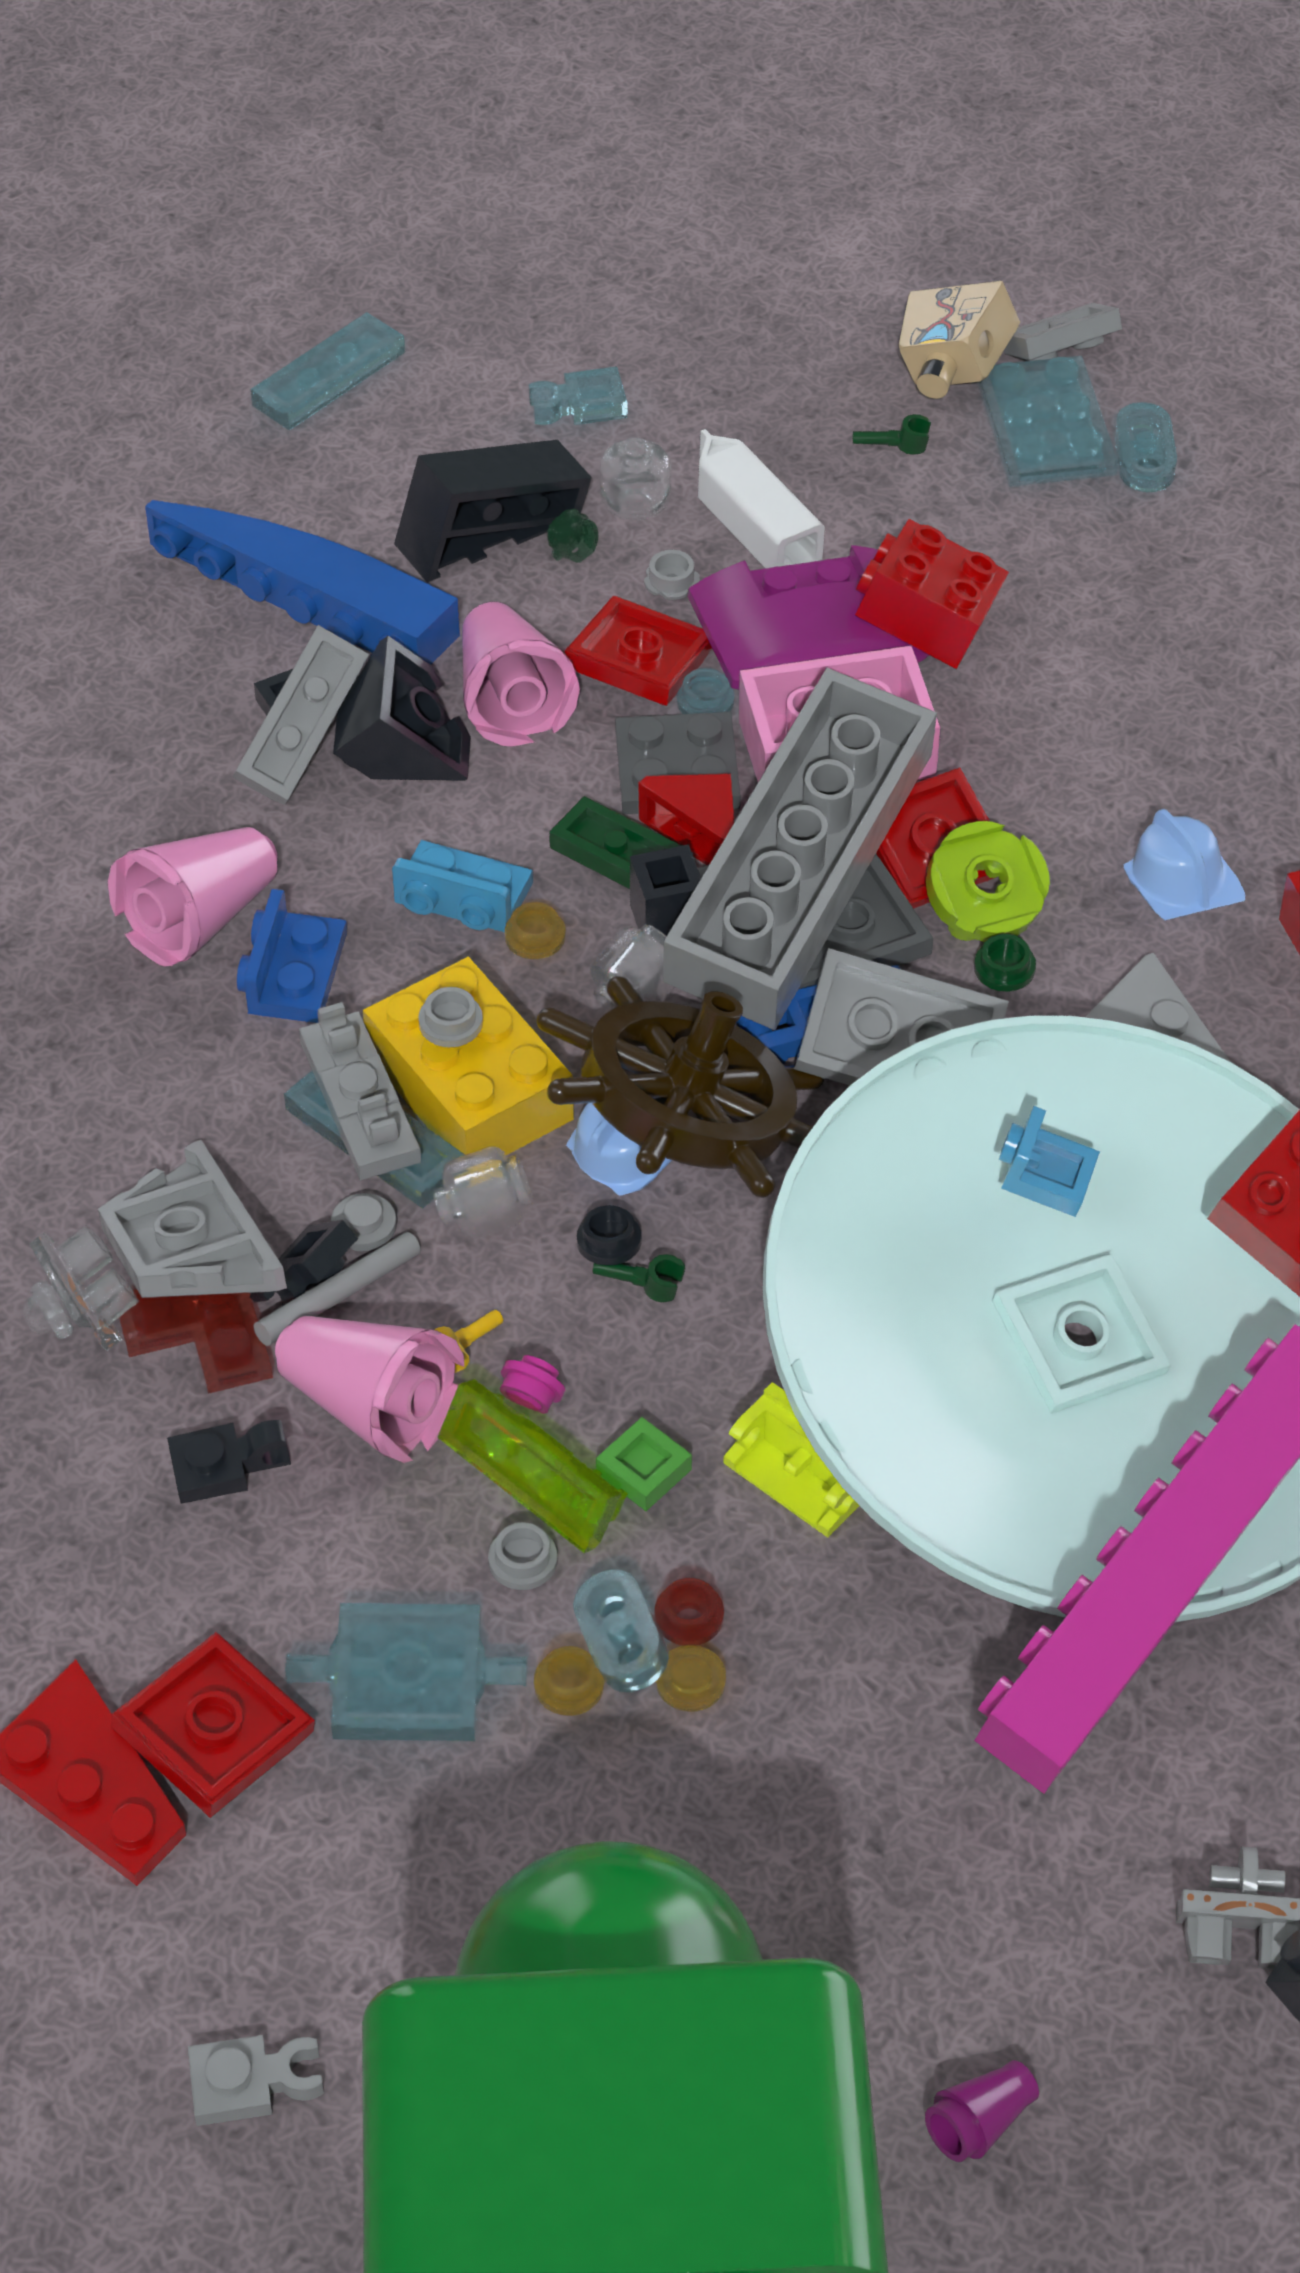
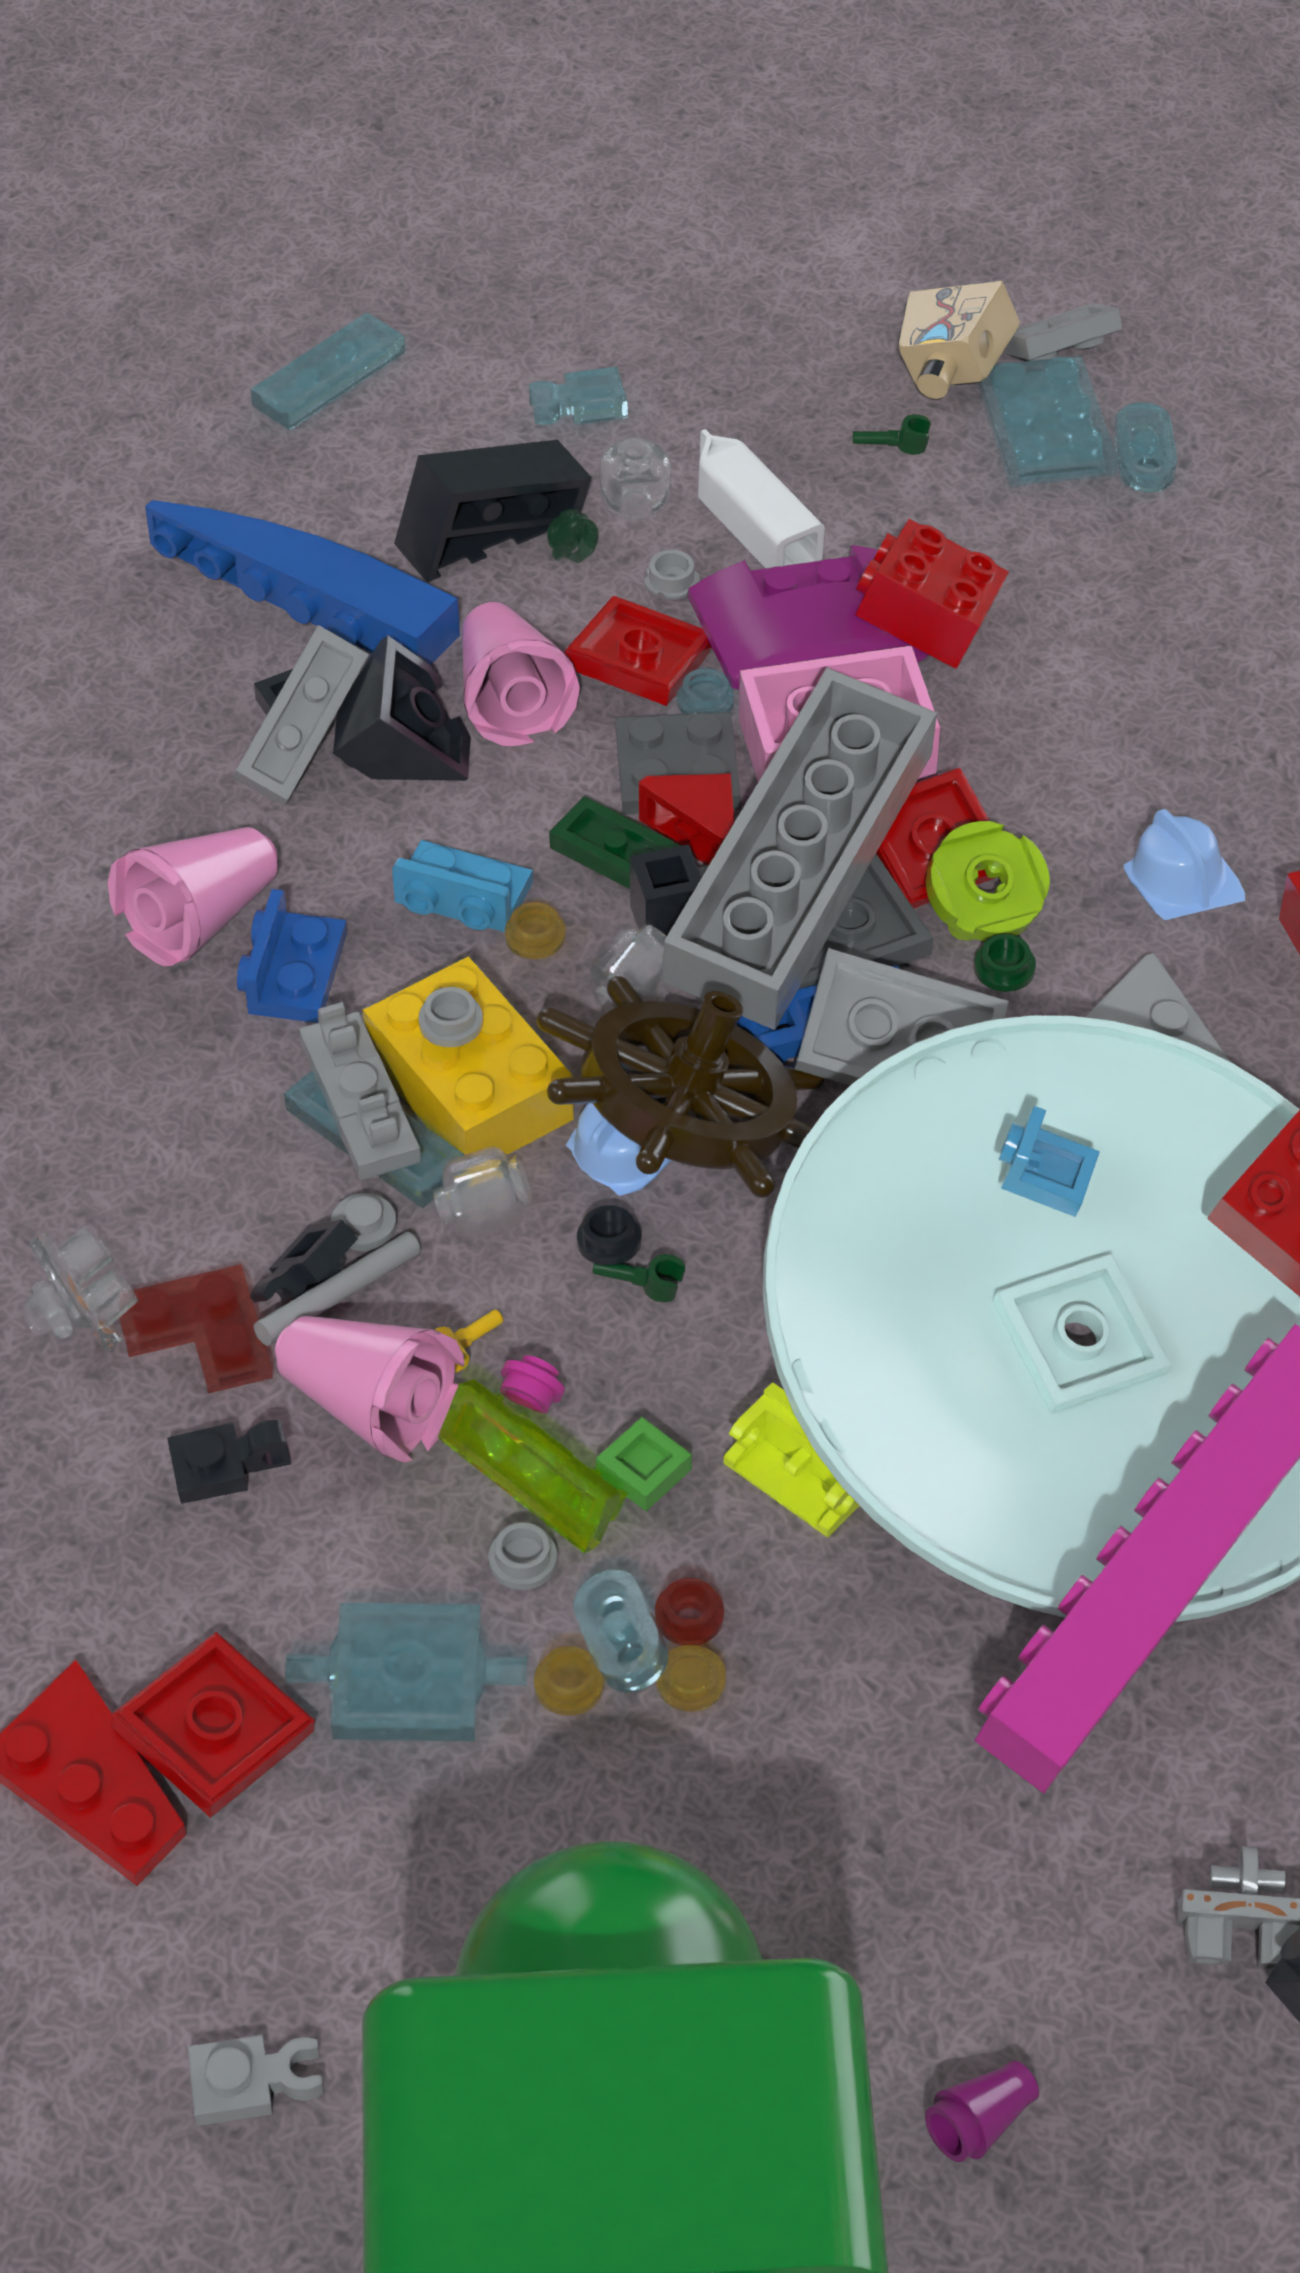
(189, 1234): light grey wing -> none

